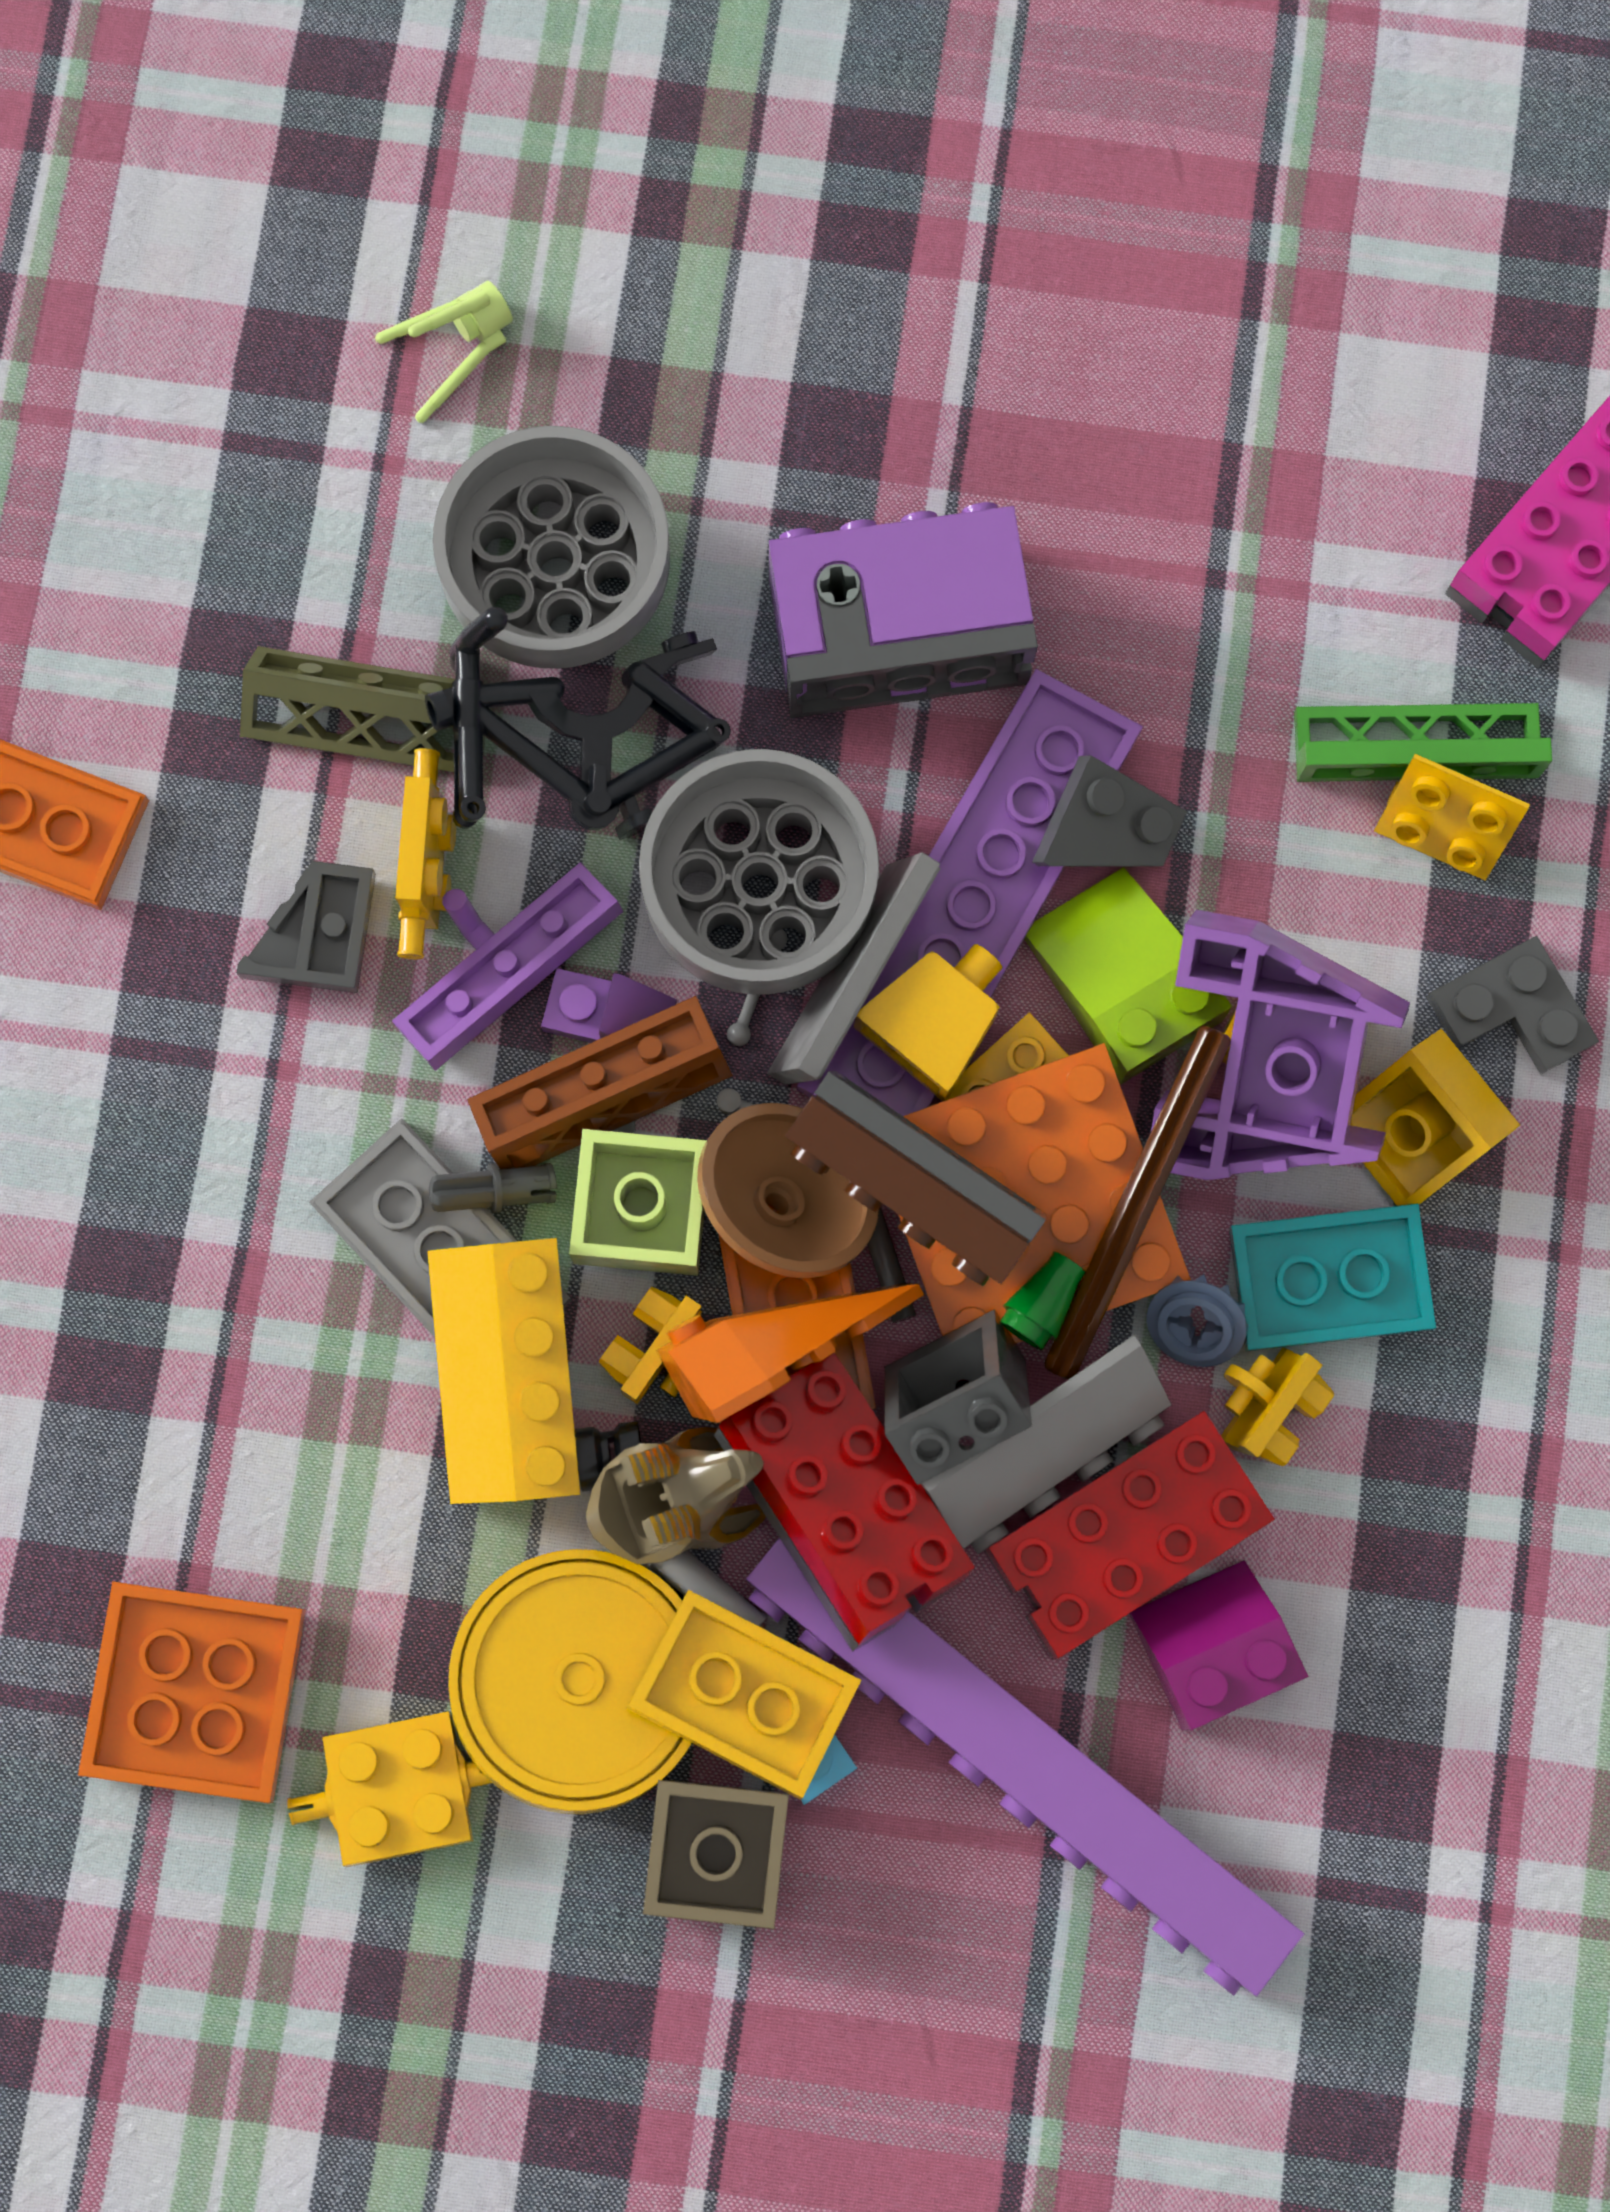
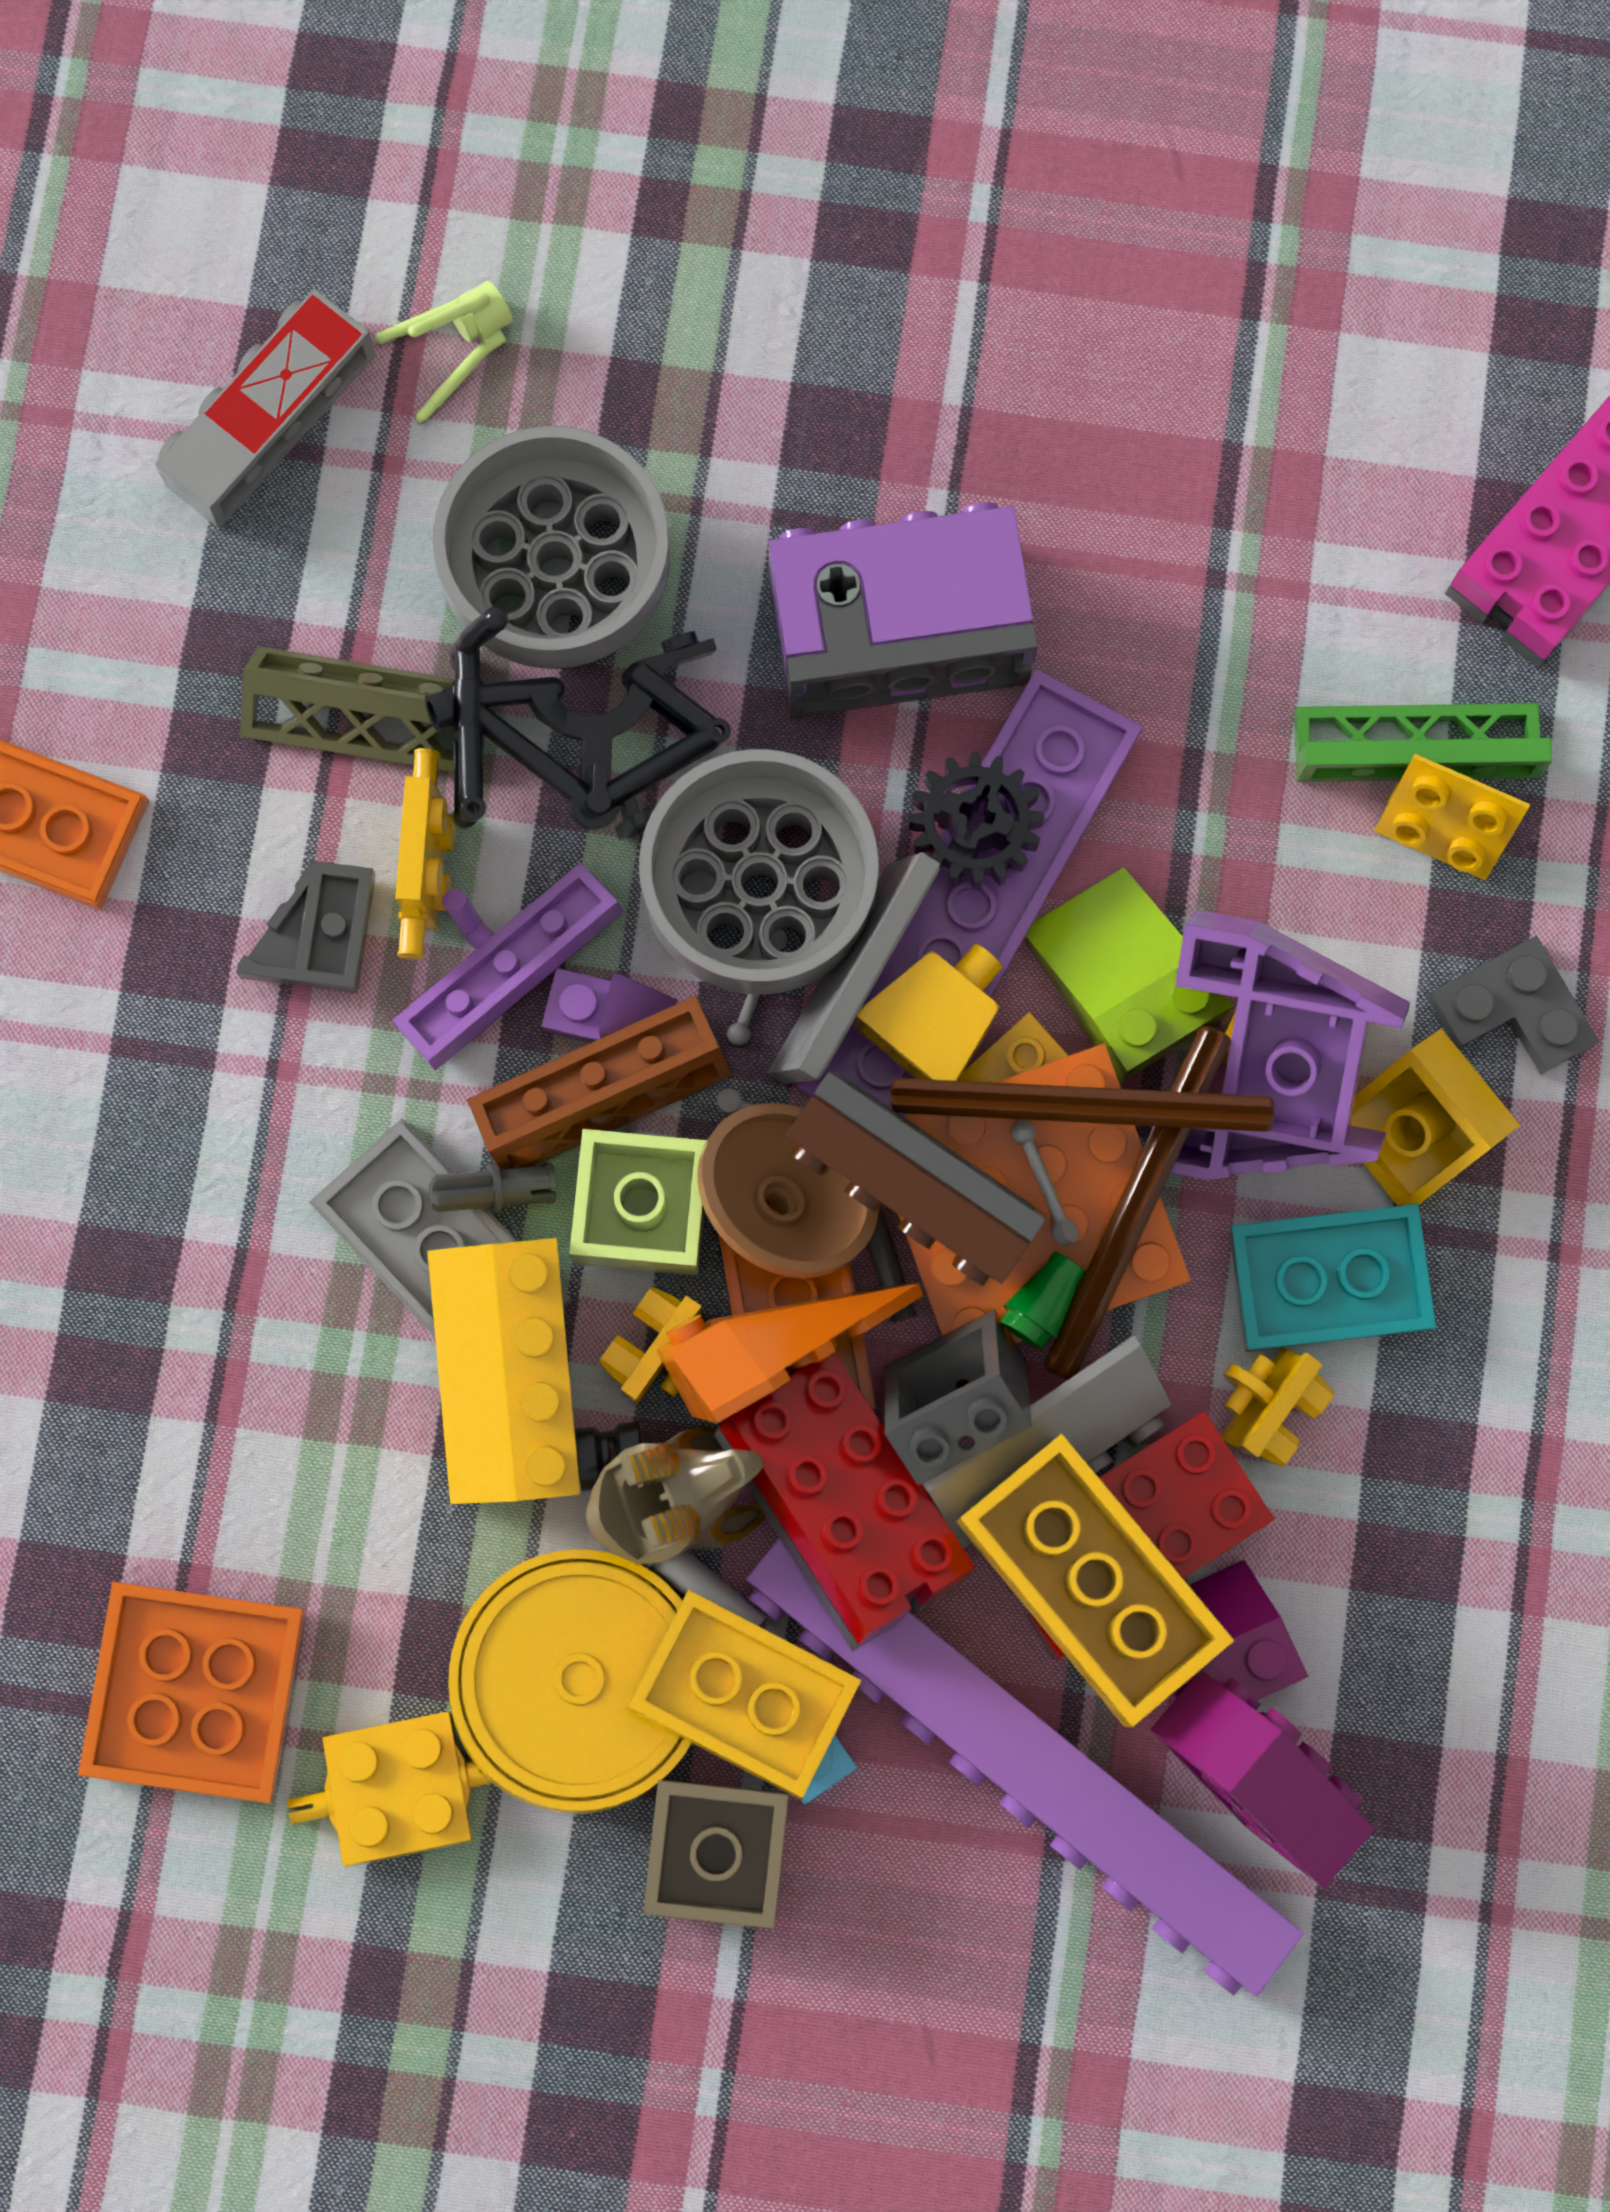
(265, 407): none -> light grey brick
(996, 832): none -> black gear
(1063, 1229): none -> light grey hinge
(1083, 1104): none -> reddish brown axle
(1094, 1581): none -> yellow brick
(1108, 821): dark grey wing -> none
(1174, 1330): sand blue gear -> none
(1264, 1776): none -> magenta brick

